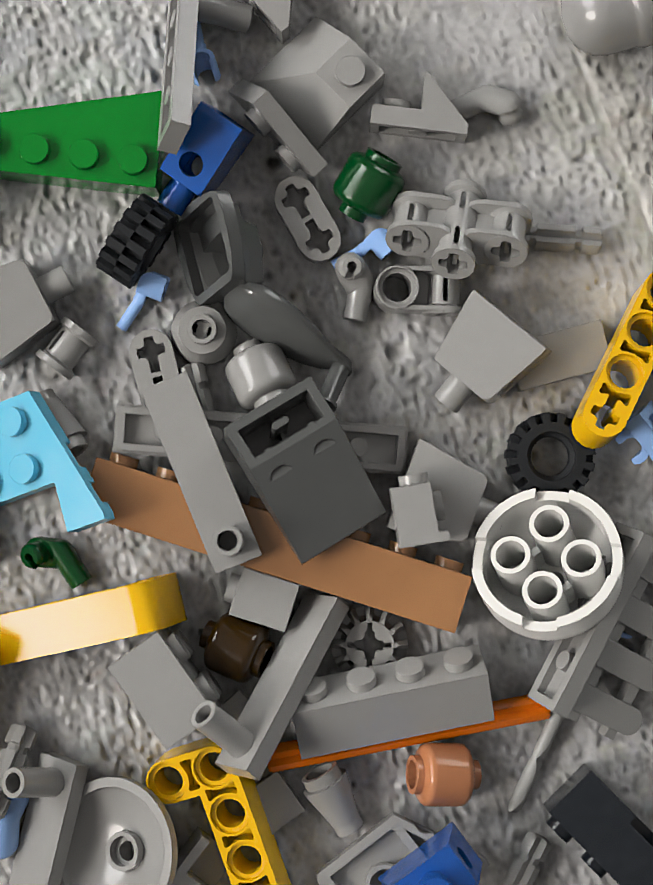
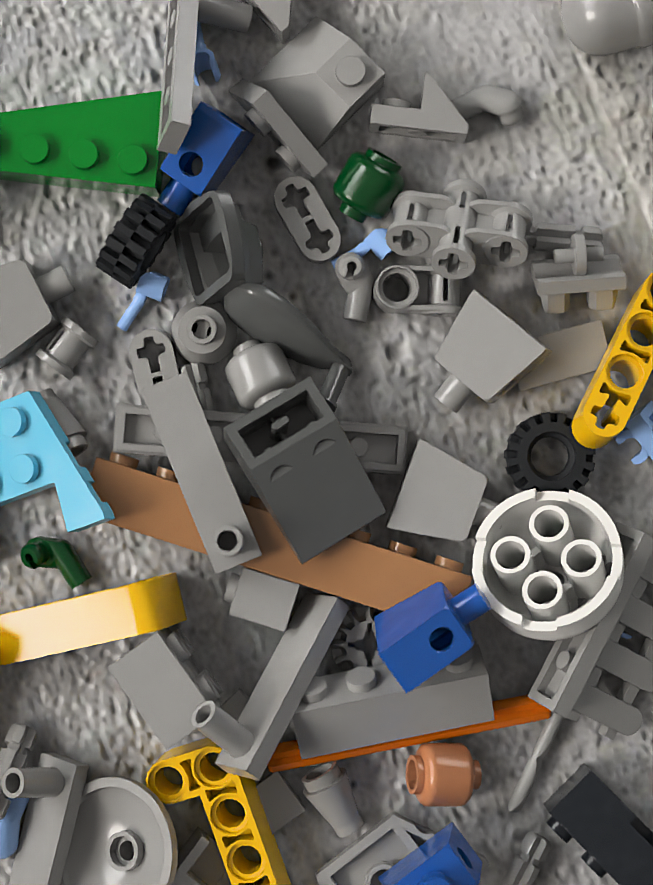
(236, 647): dark brown head -> none
(417, 511): light grey brick -> none
(427, 632): none -> blue torso
(578, 271): none -> light grey hips

